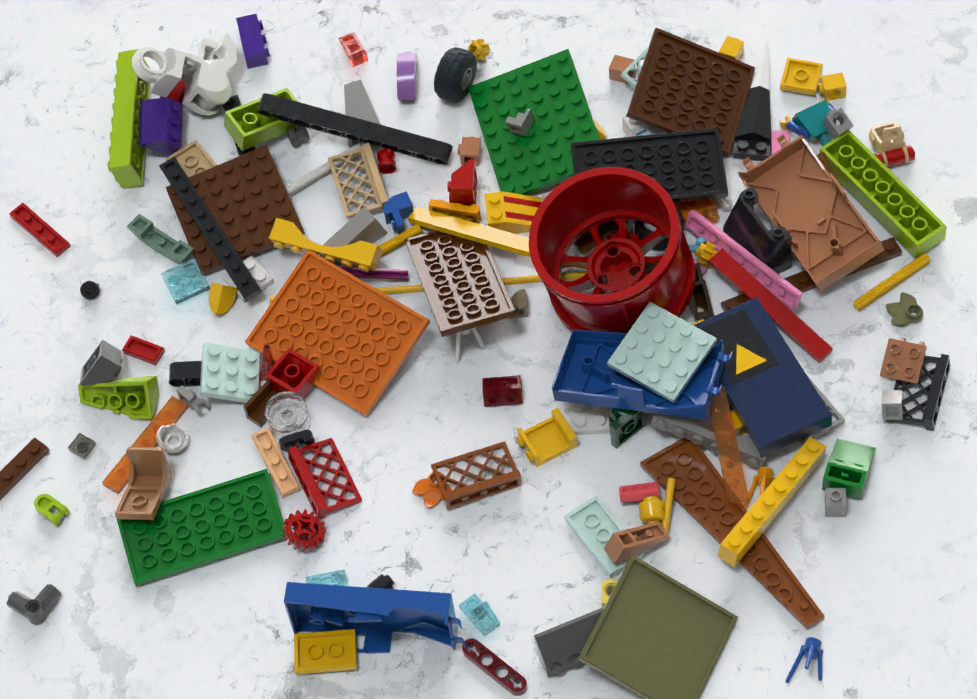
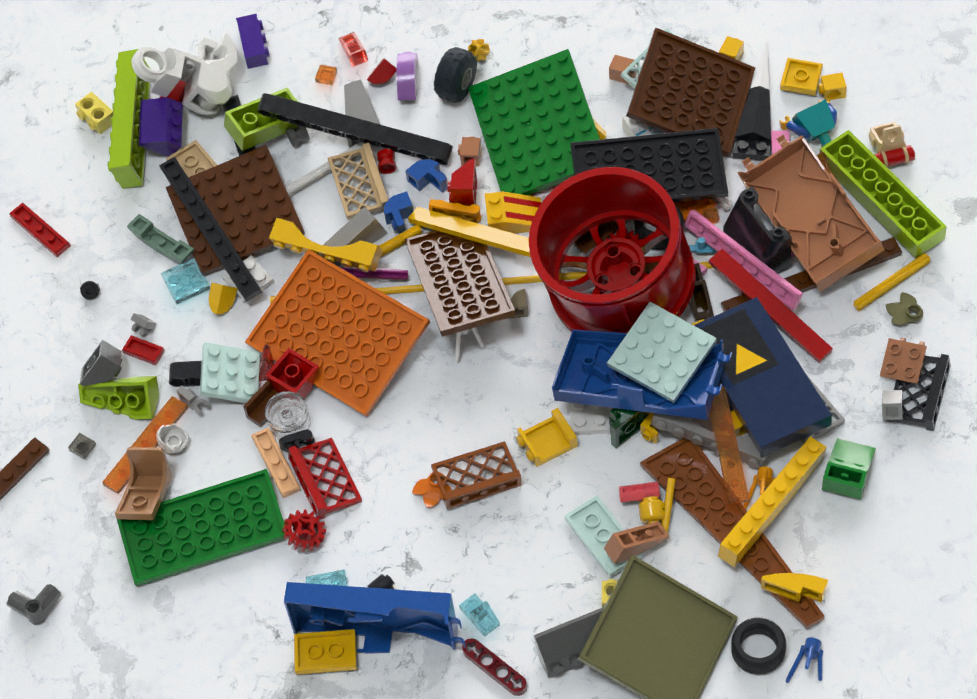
(46, 504): lime plate -> none
(94, 112): none -> light yellow brick
(143, 322): none -> light grey tile
(326, 74): none -> clear orange tile
(382, 72): none -> red brick
(426, 172): none -> blue brick
(502, 391): dark red bracket -> none
(520, 124): light grey panel -> none
(649, 431): none -> yellow bracket
(705, 252): yellow gear -> none
(763, 627): none -> black tyre
(795, 585): none -> yellow slope
(833, 129): light grey brick -> none
(835, 502): light grey brick -> none

